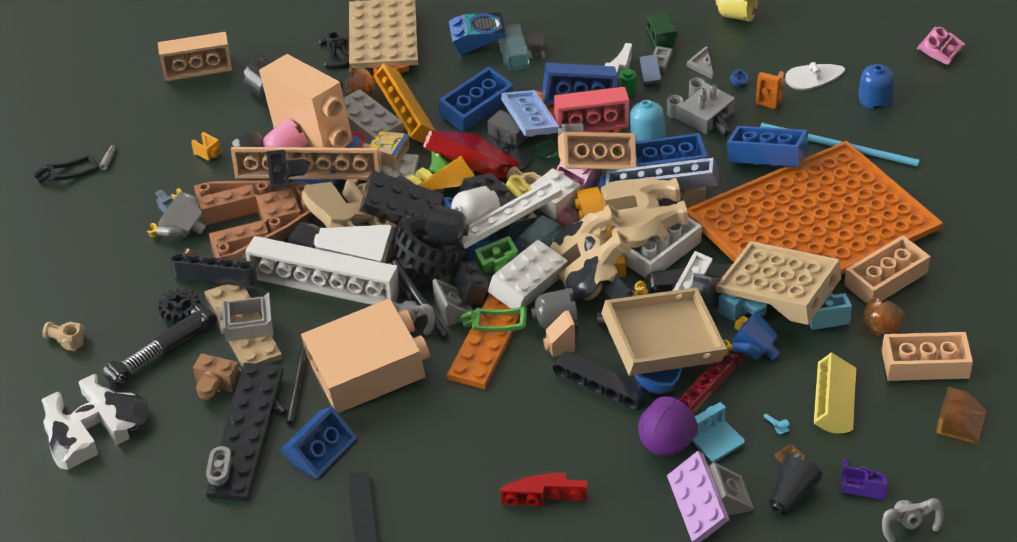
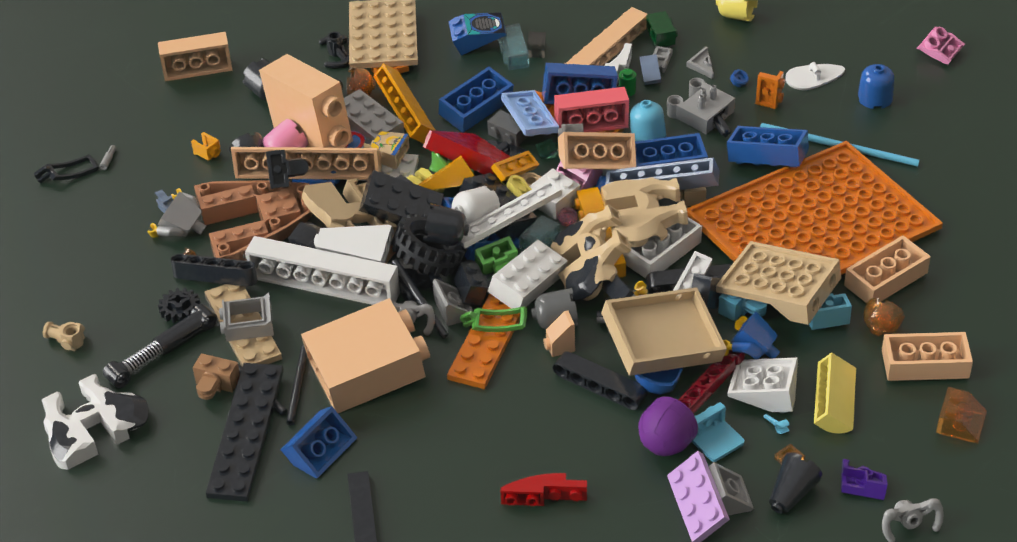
(219, 467): light grey plate -> none
(515, 165): none -> light orange plate
(612, 39): none -> light nougat brick
(766, 383): none -> white slope

